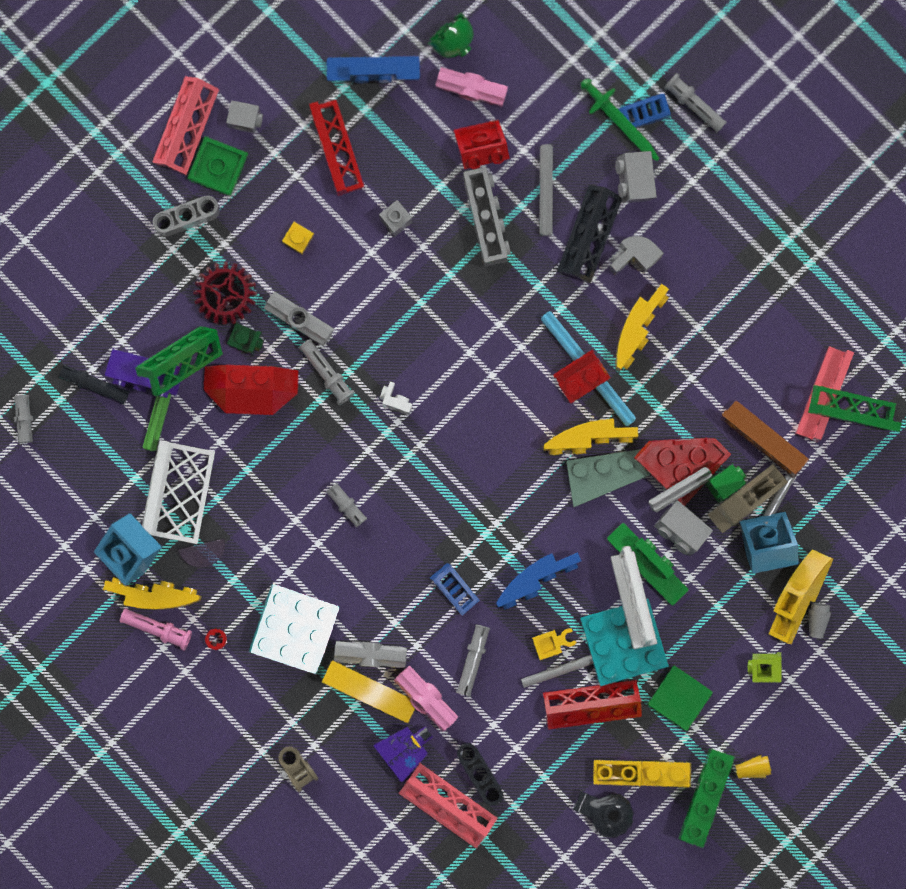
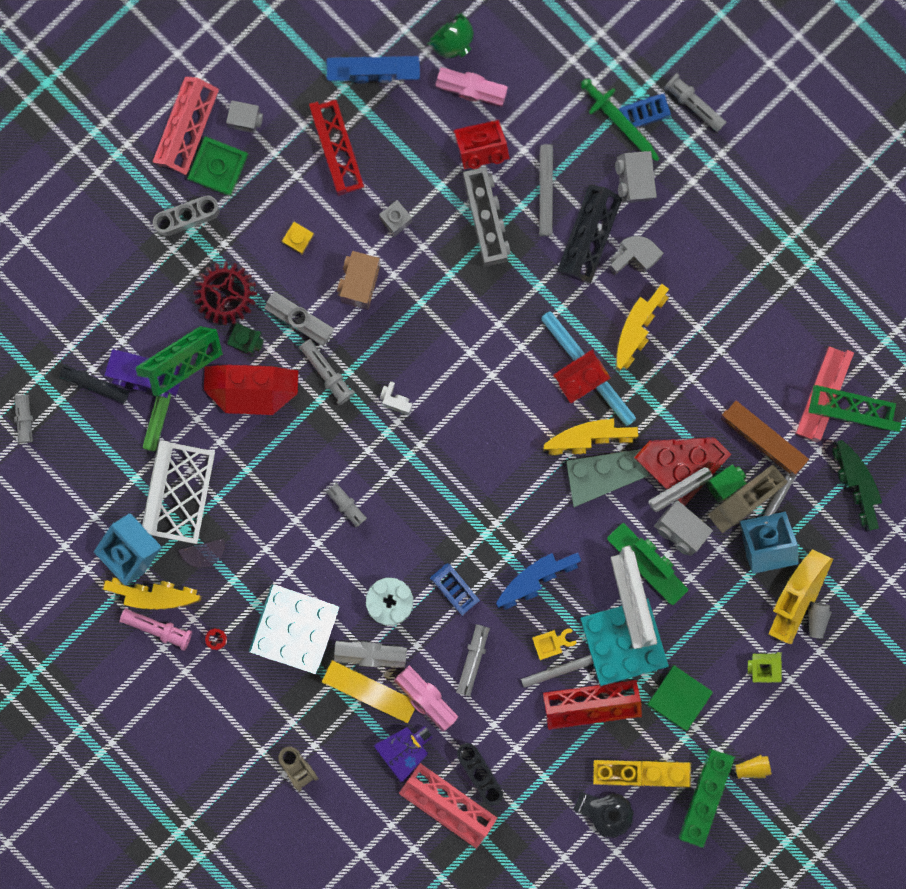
(359, 281): none -> medium nougat brick
(400, 593): none -> light aqua brick
(856, 474): none -> dark green slope

